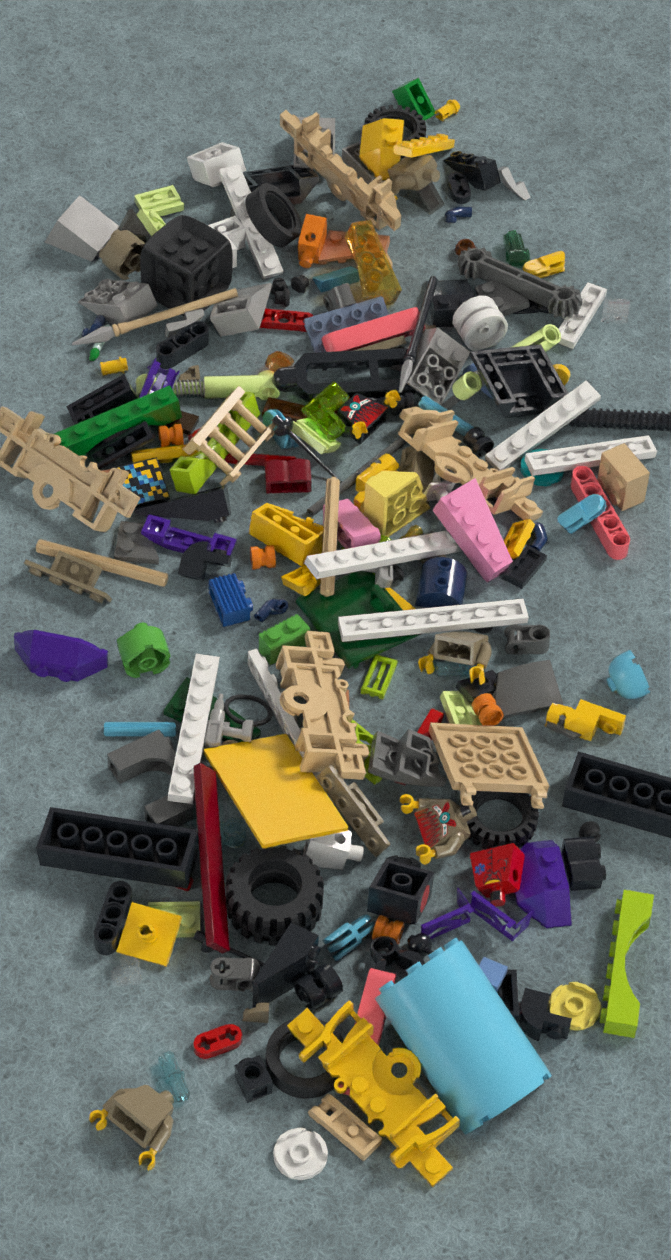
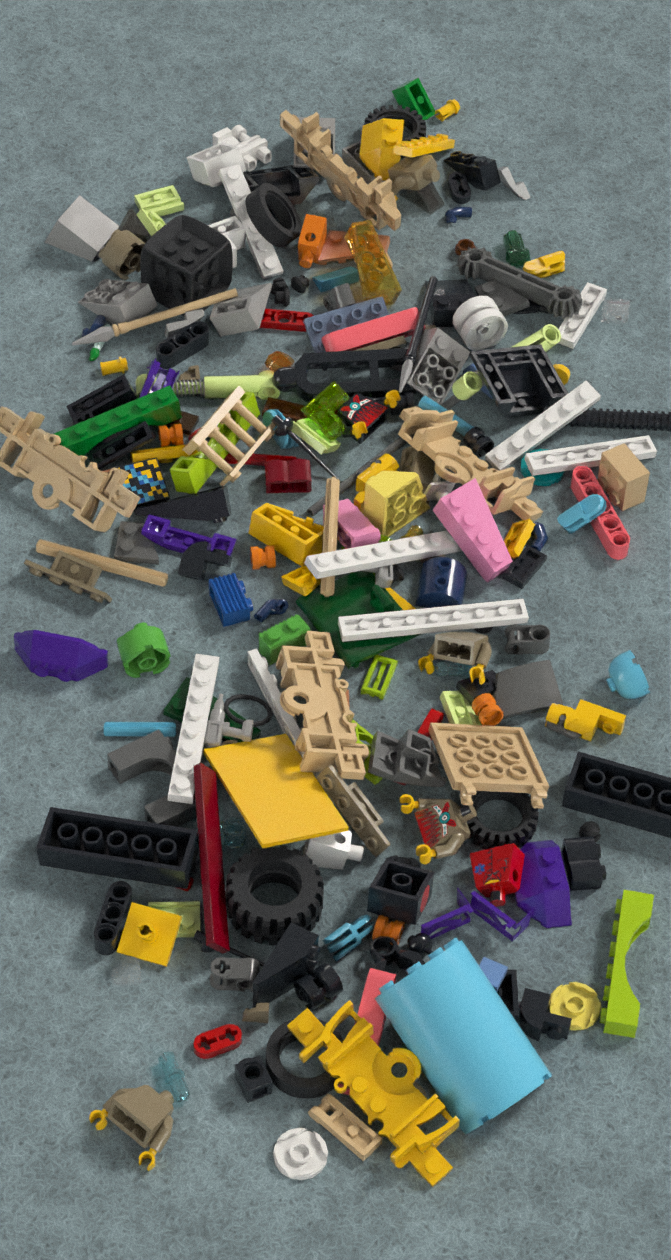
(251, 148): none -> white hips

